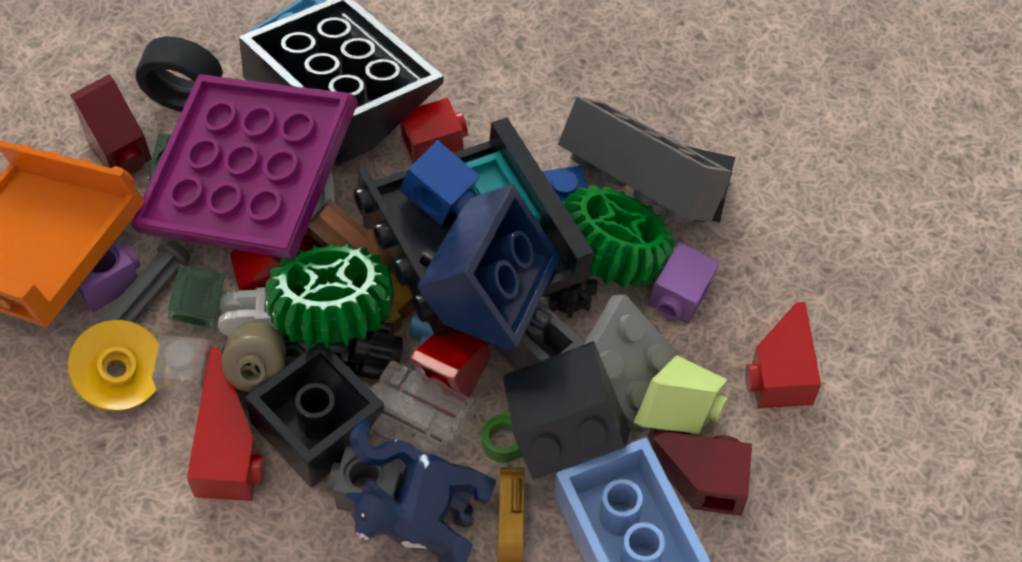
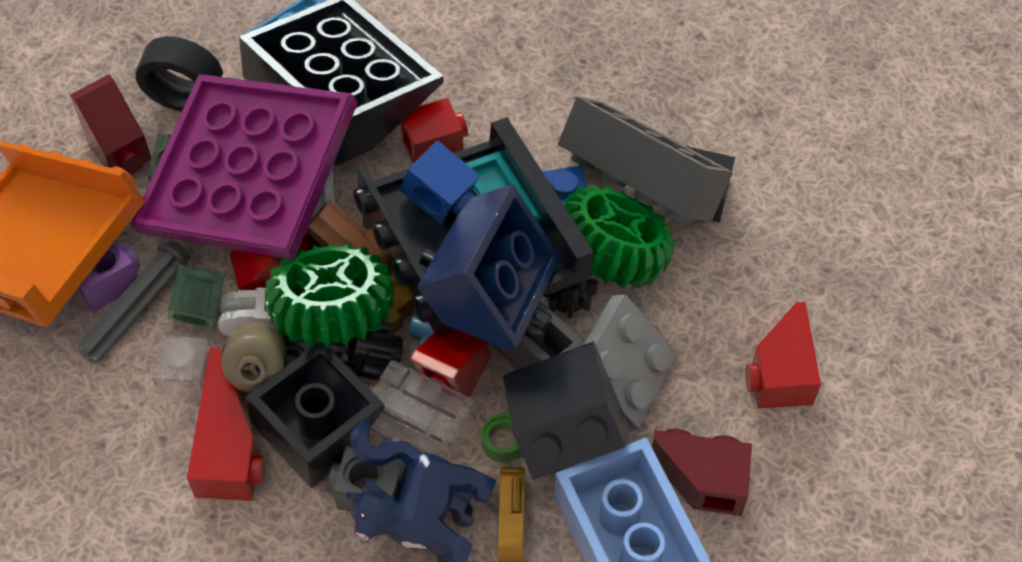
(107, 345): yellow dish -> none
(682, 398): yellowish green slope -> none
(683, 283): medium lavender brick -> none

